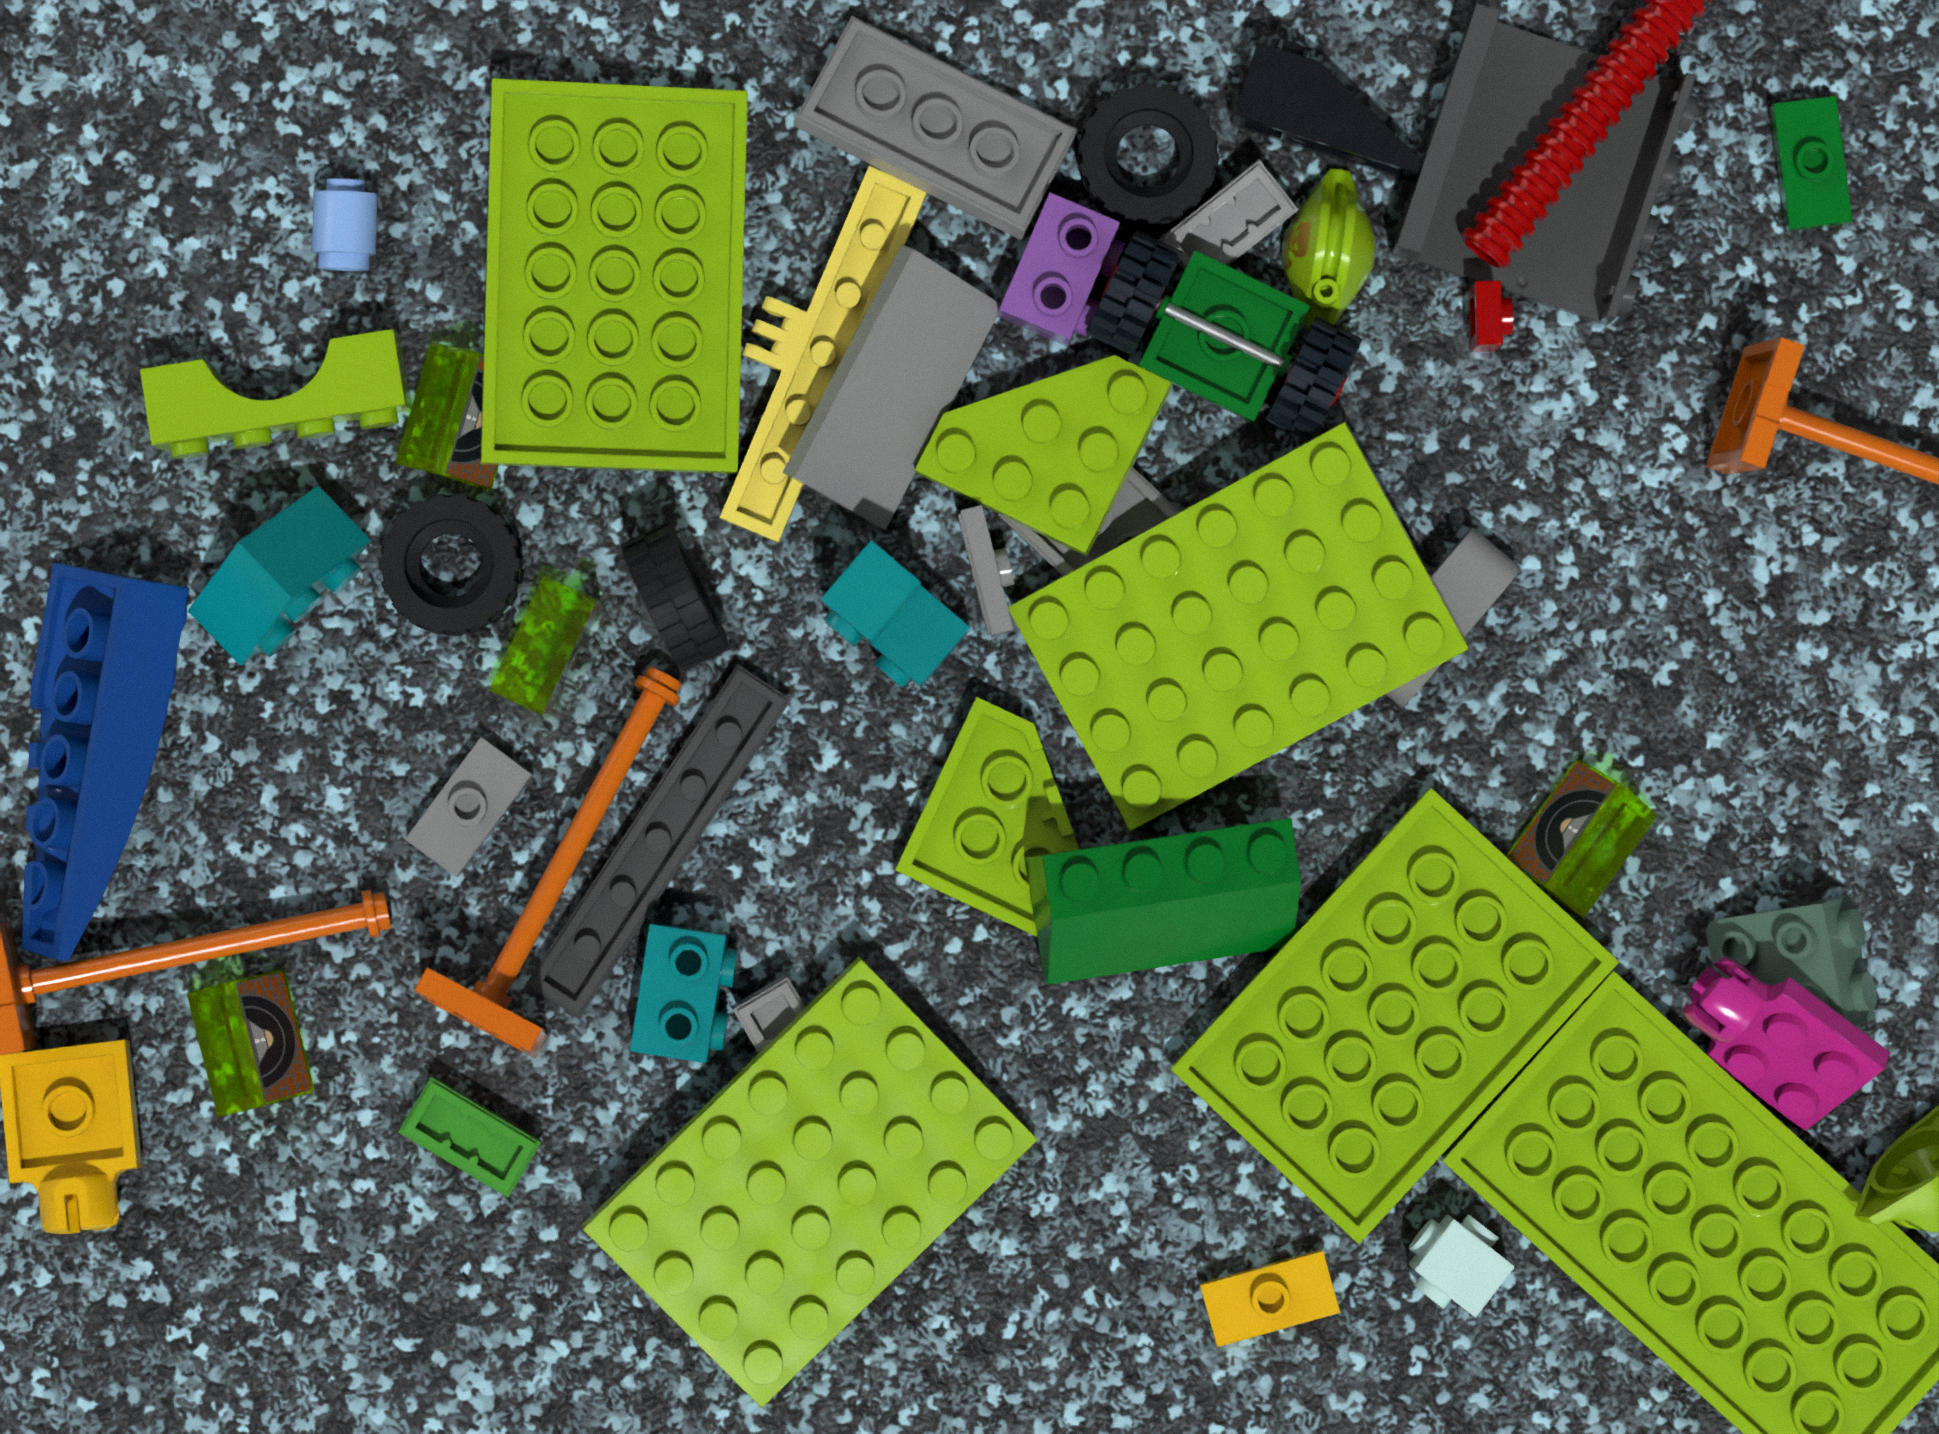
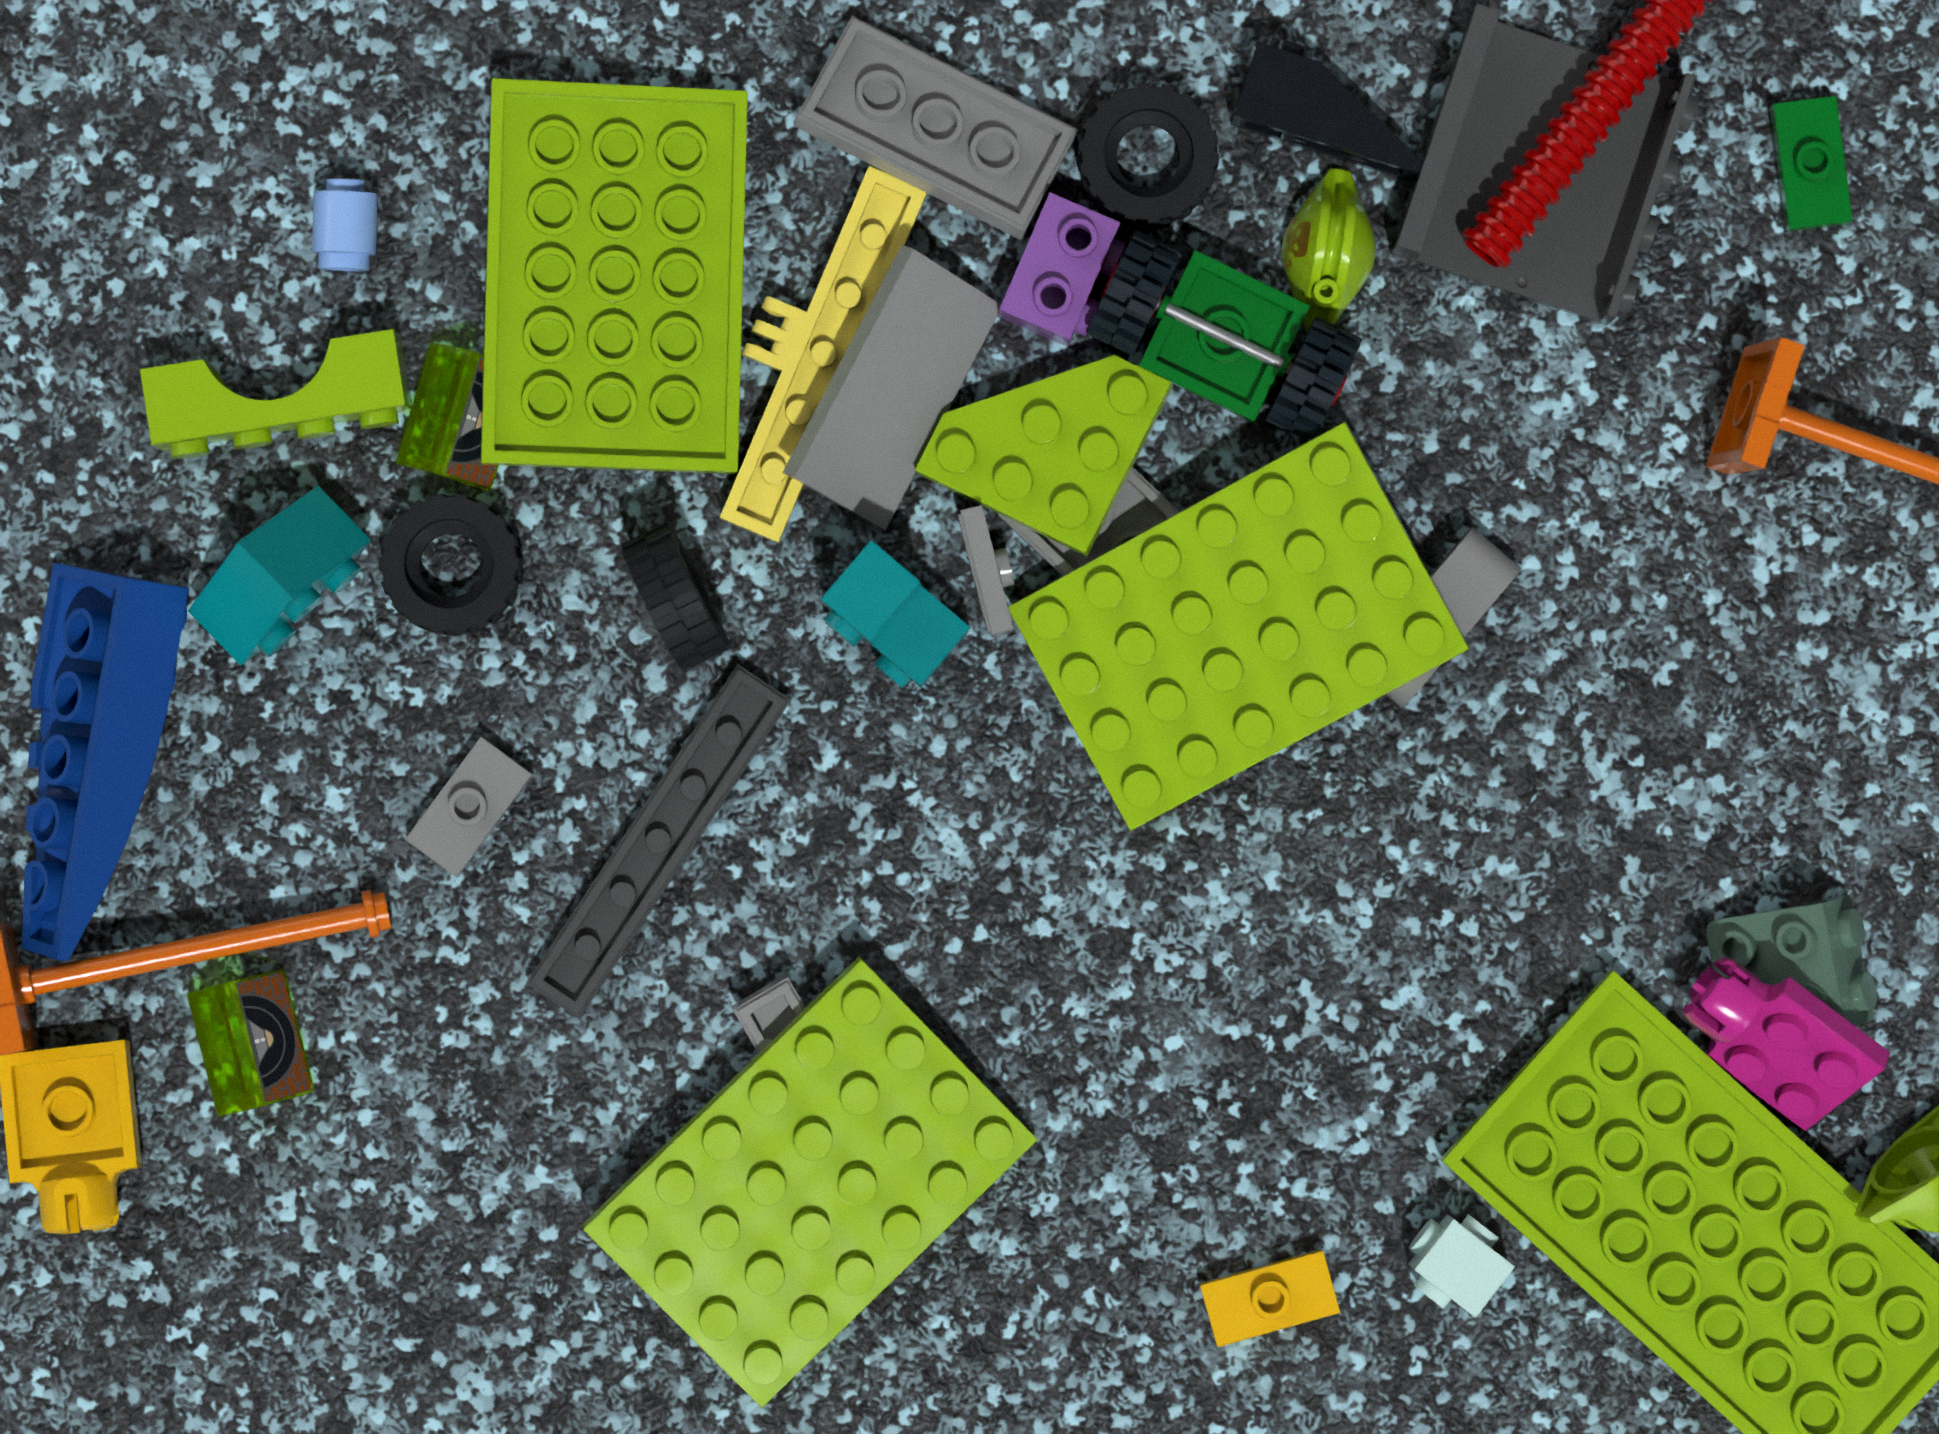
(470, 1136): bright green plate -> none
(488, 1001): orange tile -> none
(546, 646): clear neon green panel -> none
(682, 993): teal brick -> none
(988, 816): lime plate -> none
(1165, 900): green slope -> none
(1233, 217): light grey plate -> none
(1394, 1015): lime plate -> none
(1488, 316): red plate -> none
(1581, 836): panel -> none

